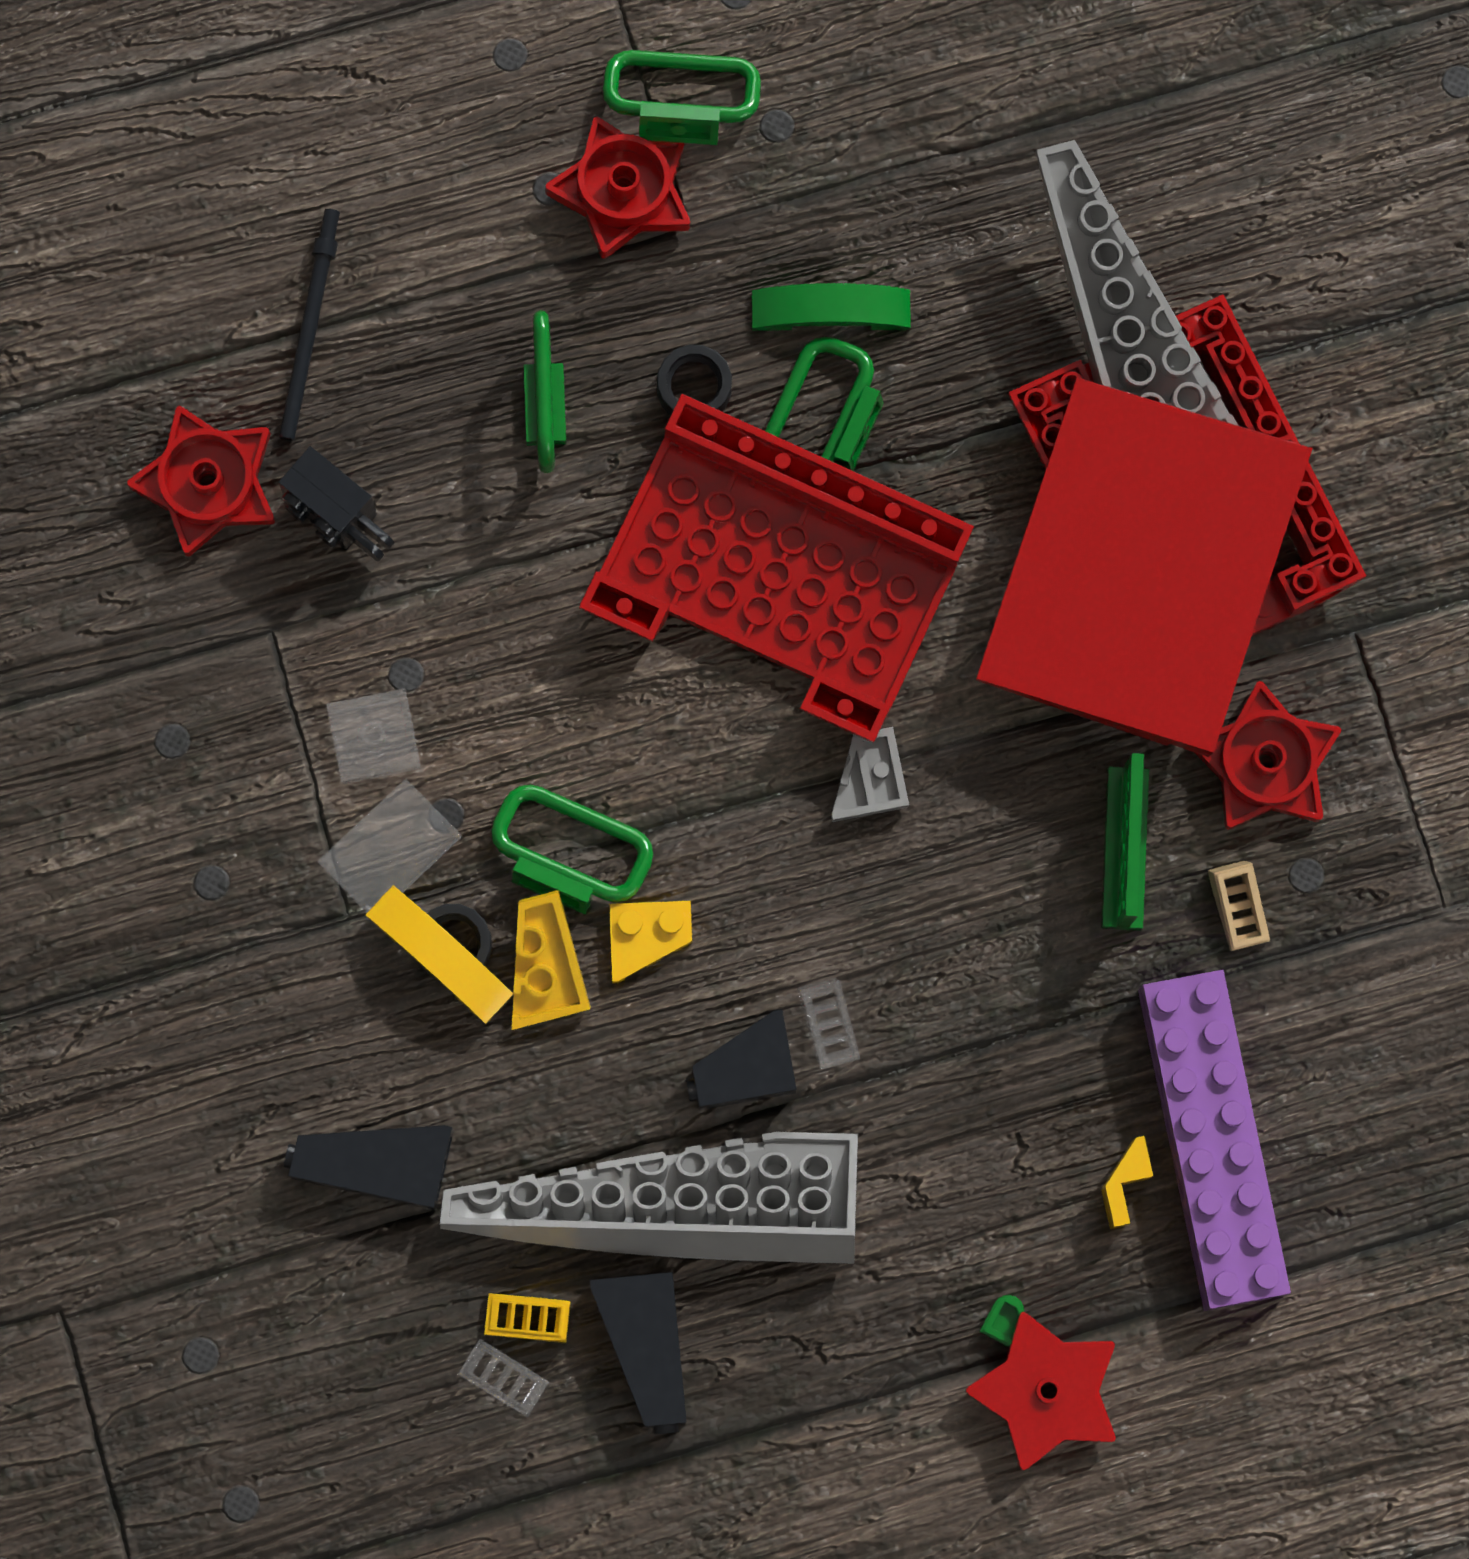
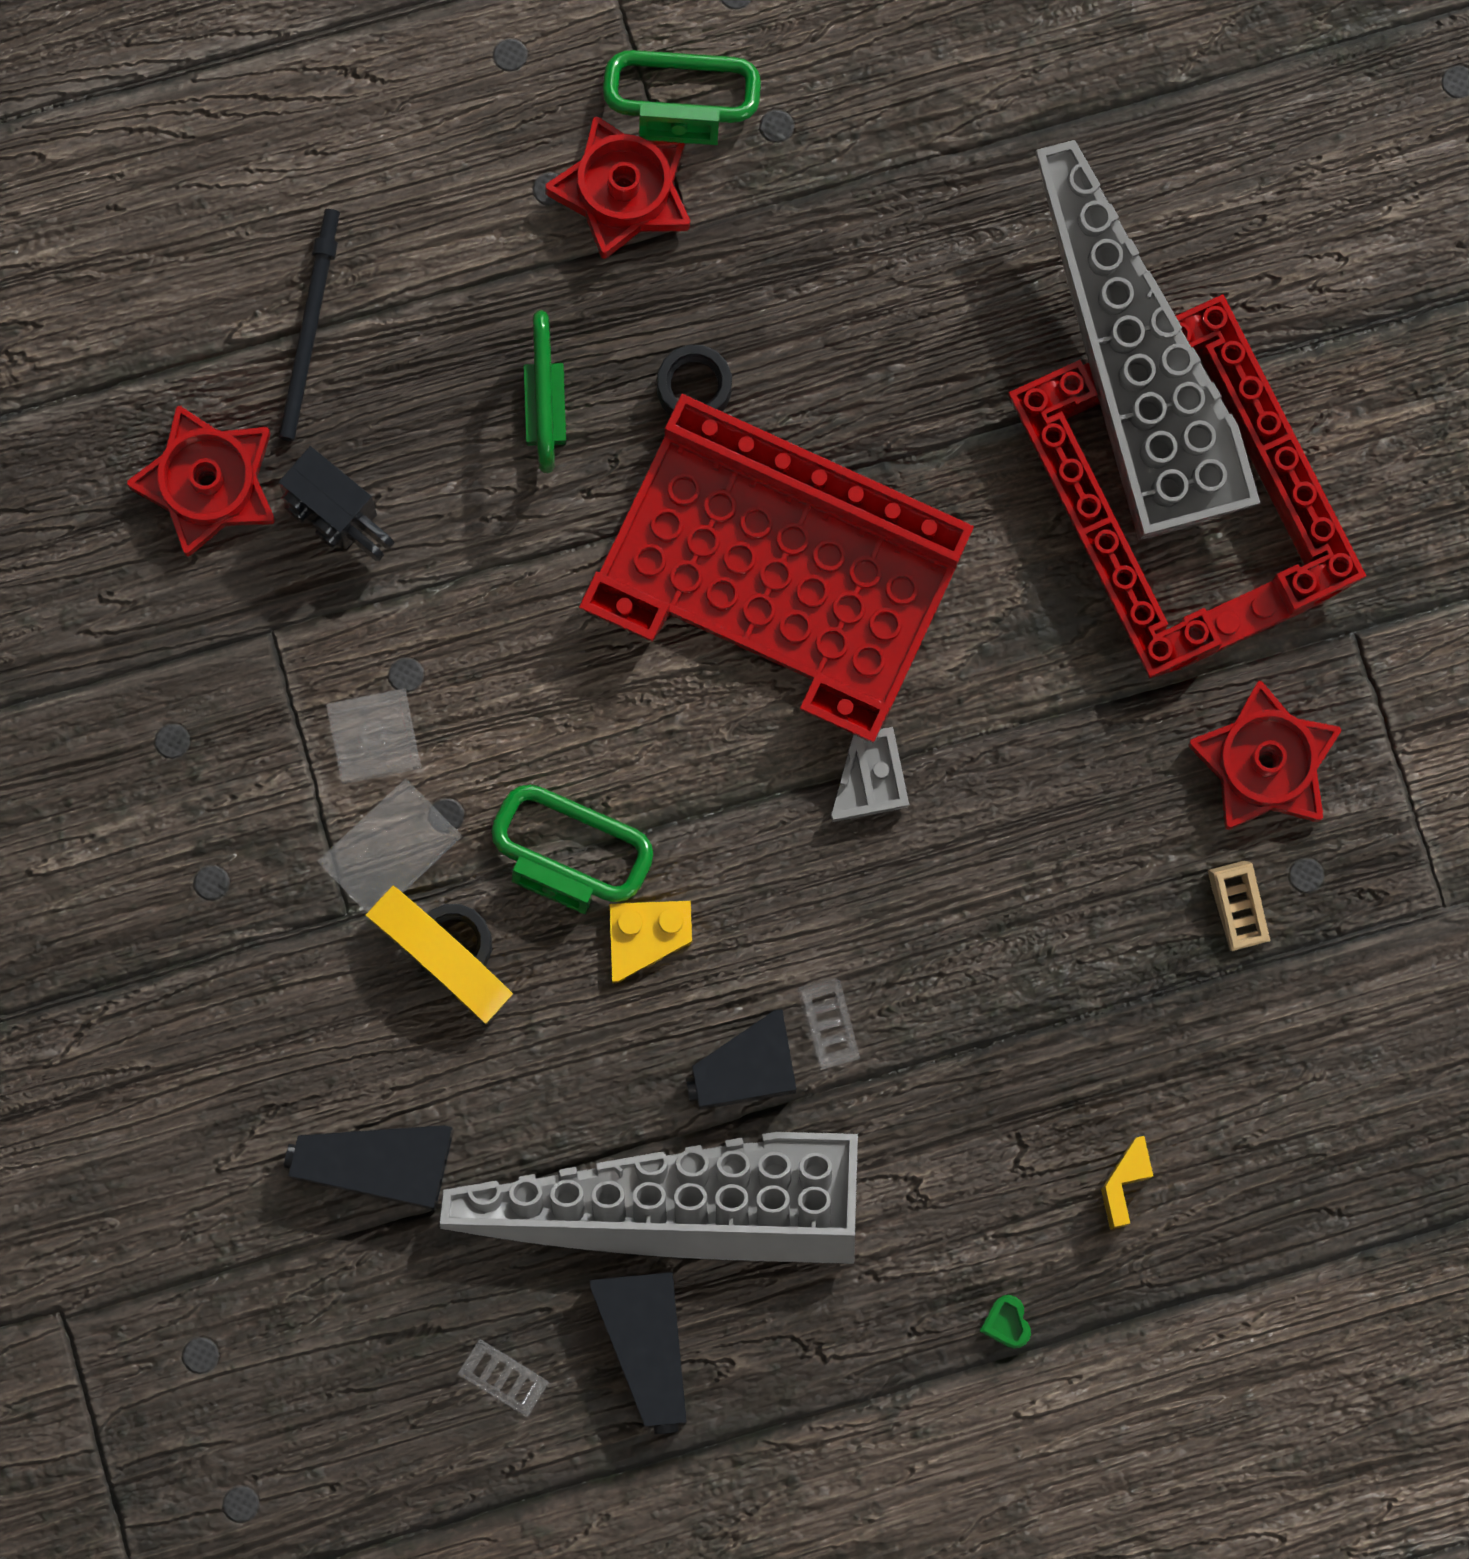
(546, 964): yellow wing -> none
(561, 1321): yellow slope -> none
(831, 305): green slope -> none
(859, 409): green bar -> none
(1016, 1396): red plate -> none
(1125, 845): green fence -> none
(1144, 566): red slope -> none
(1213, 1140): medium lavender brick -> none

